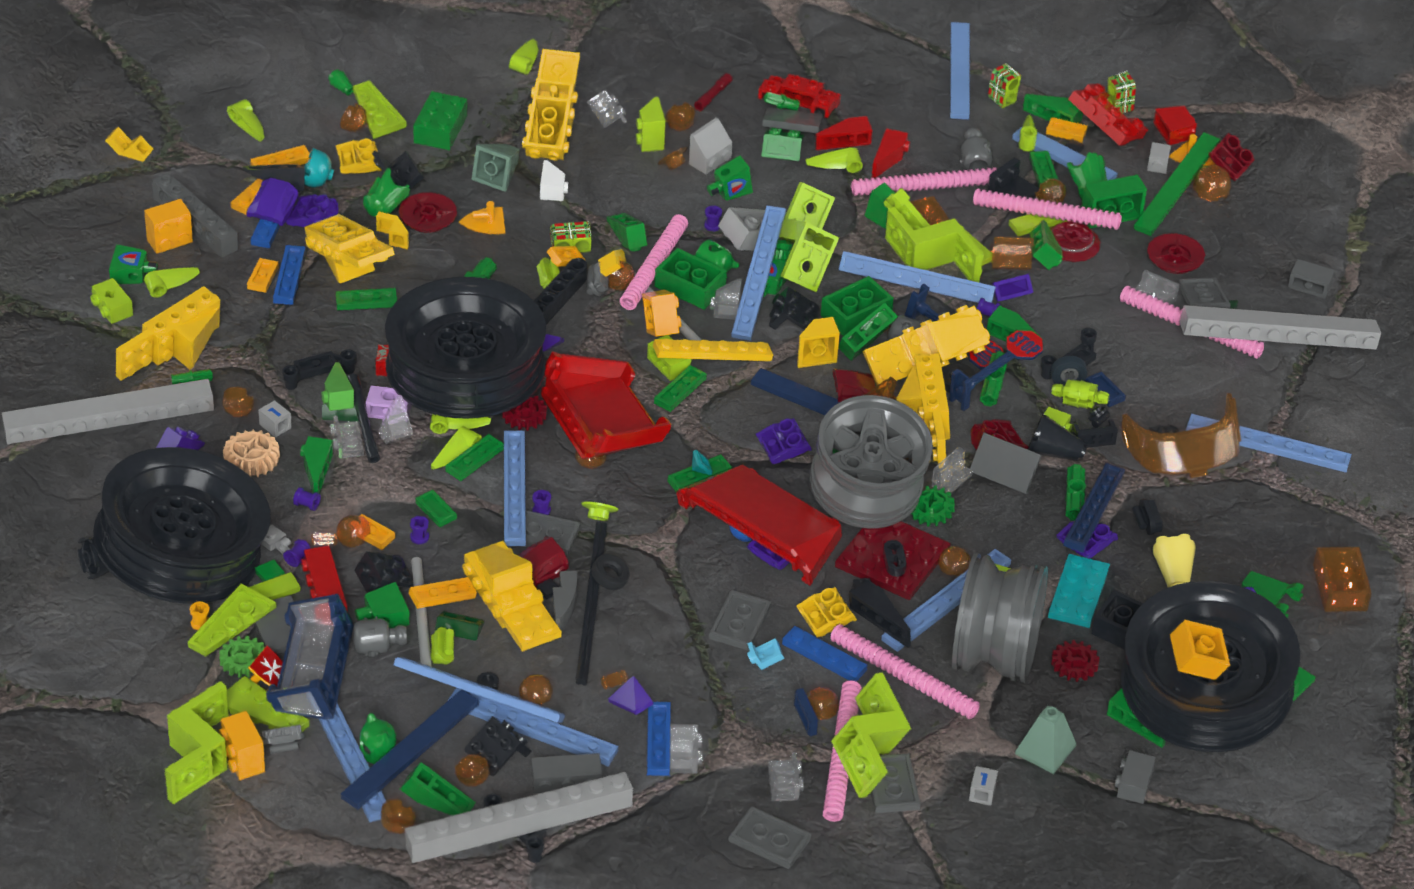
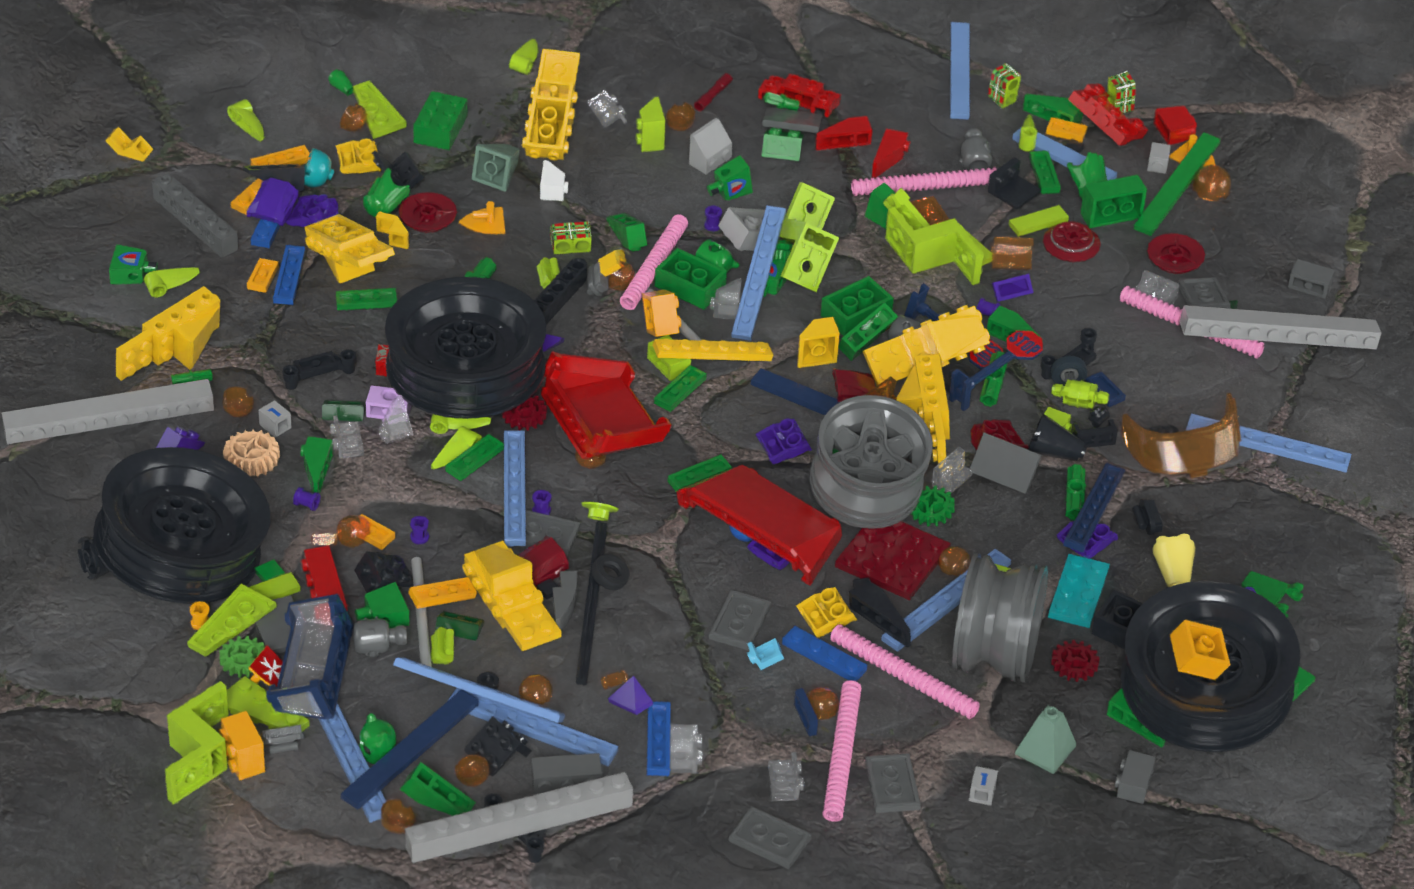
(111, 301): lime brick -> none
(168, 226): light orange brick -> none
(276, 539): light grey plate -> none
(296, 553): dark purple bush -> none
(338, 390): bright green slope -> none
(370, 444): black piece -> none
(436, 508): green tile -> none
(563, 254): light orange plate -> none
(674, 159): clear orange piece -> none
(701, 463): teal slope -> none
(794, 307): black bracket -> none
(844, 158): lime piece -> none
(870, 735): lime bracket -> none
(891, 558): black beam -> none
(915, 277): medium blue tile -> none
(1045, 246): green slope -> none
(1047, 209): bright pink piece -> none
(1052, 190): clear orange hair -> none
(1231, 156): dark red slope -> none
(1342, 579): clear orange piece -> none

